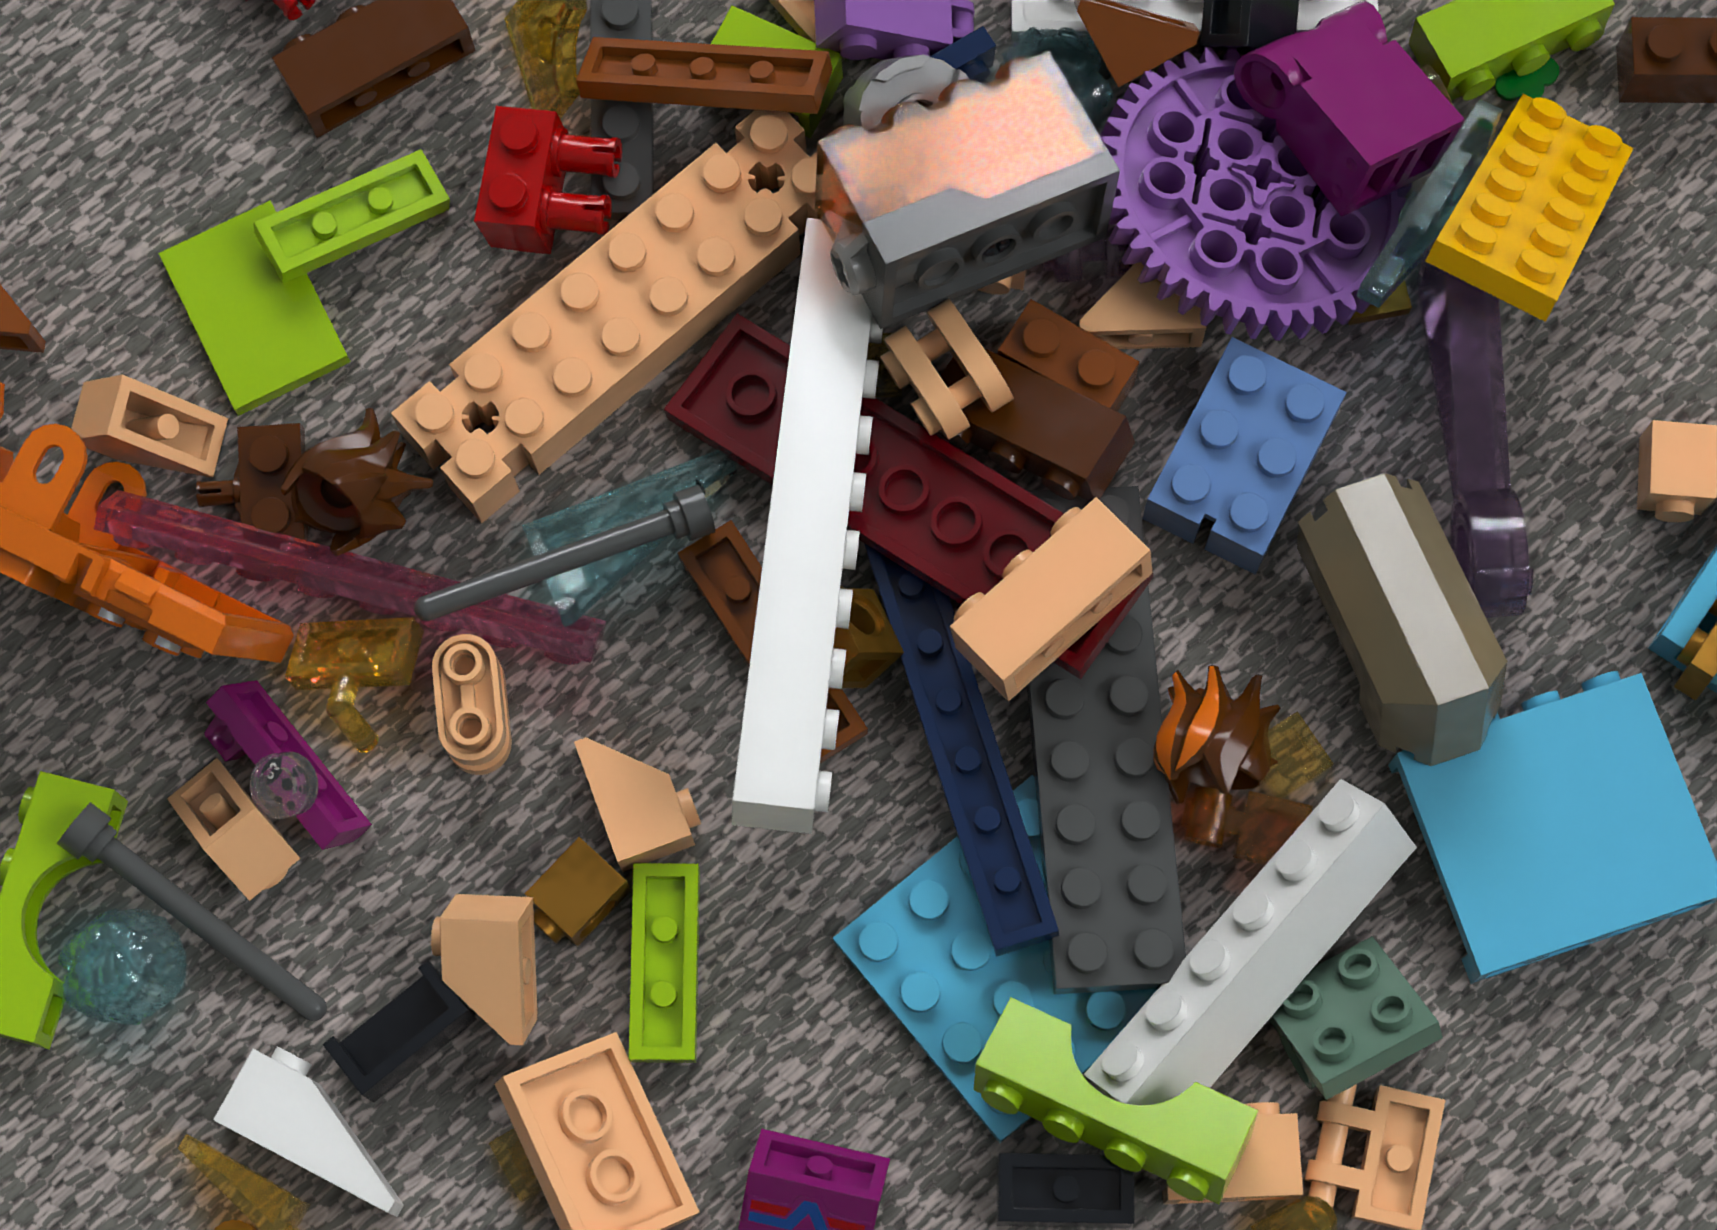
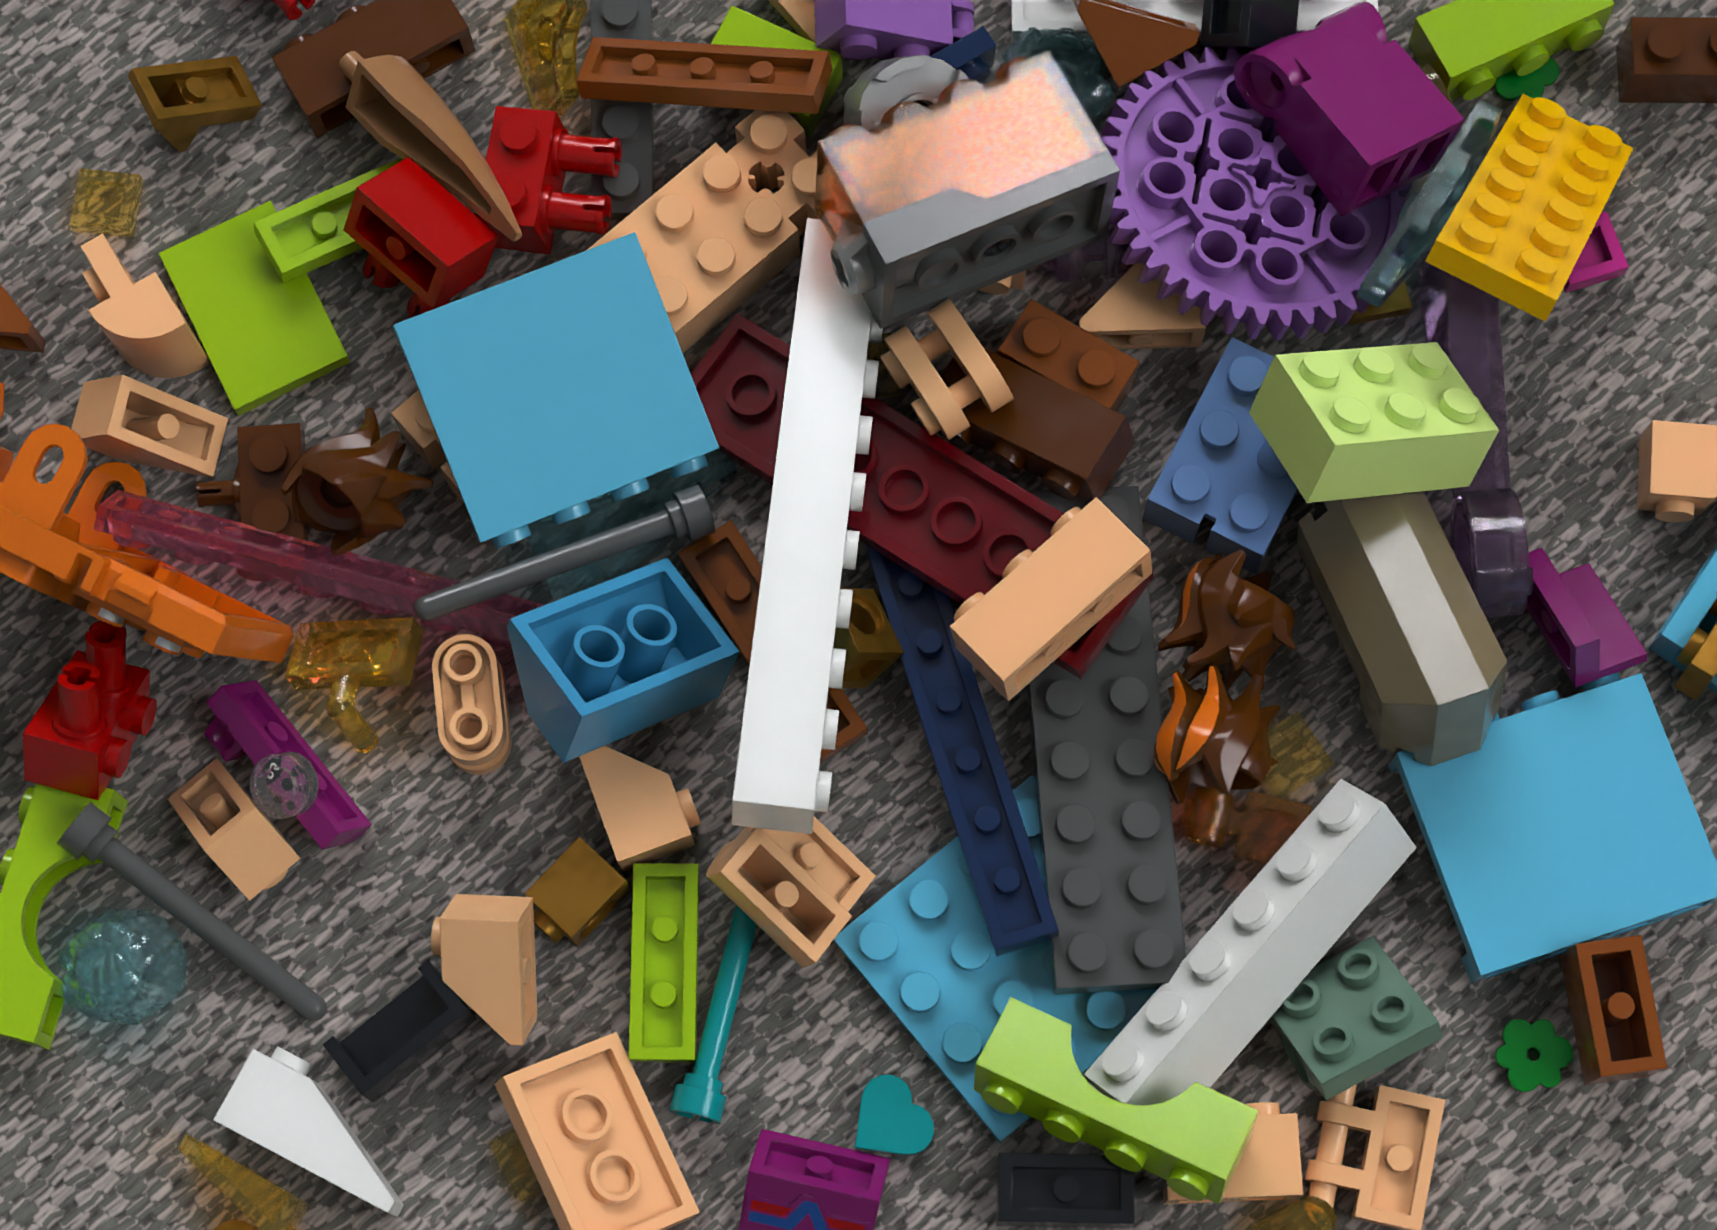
(90, 717): none -> red brick
(106, 203): none -> clear yellow tile
(140, 317): none -> light nougat brick
(194, 95): none -> pearl gold slope
(417, 124): none -> medium nougat piece
(418, 236): none -> red brick
(557, 390): none -> medium azure panel
(618, 658): none -> dark azure slope
(701, 1089): none -> teal piece
(792, 885): none -> light nougat brick
(891, 1120): none -> teal tile
(1229, 620): none -> reddish brown hair
(1372, 421): none -> yellowish green brick
(1551, 1050): none -> green plant
(1581, 621): none -> magenta panel
(1599, 259): none -> dark pink plate
(1613, 1010): none -> dark orange brick

